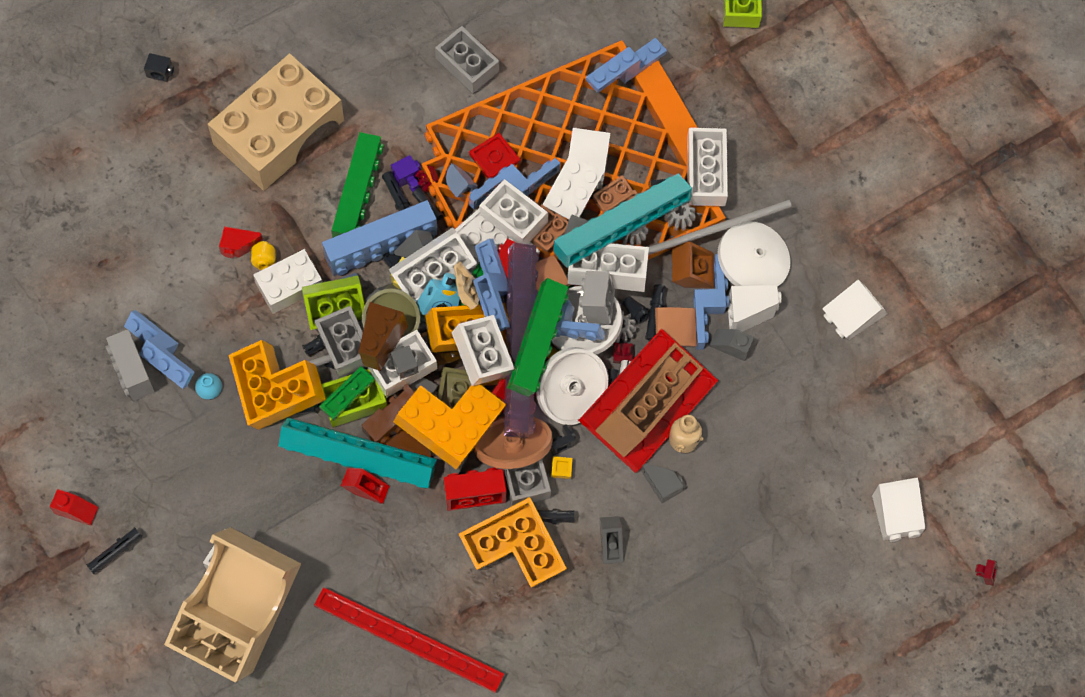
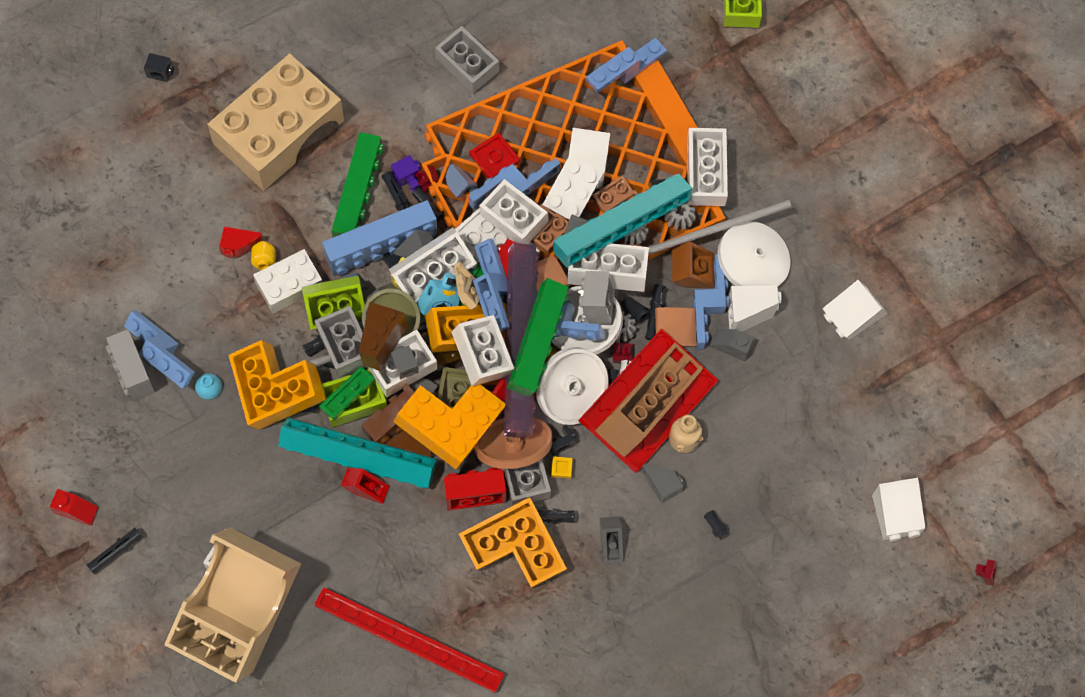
(719, 528): none -> black animal

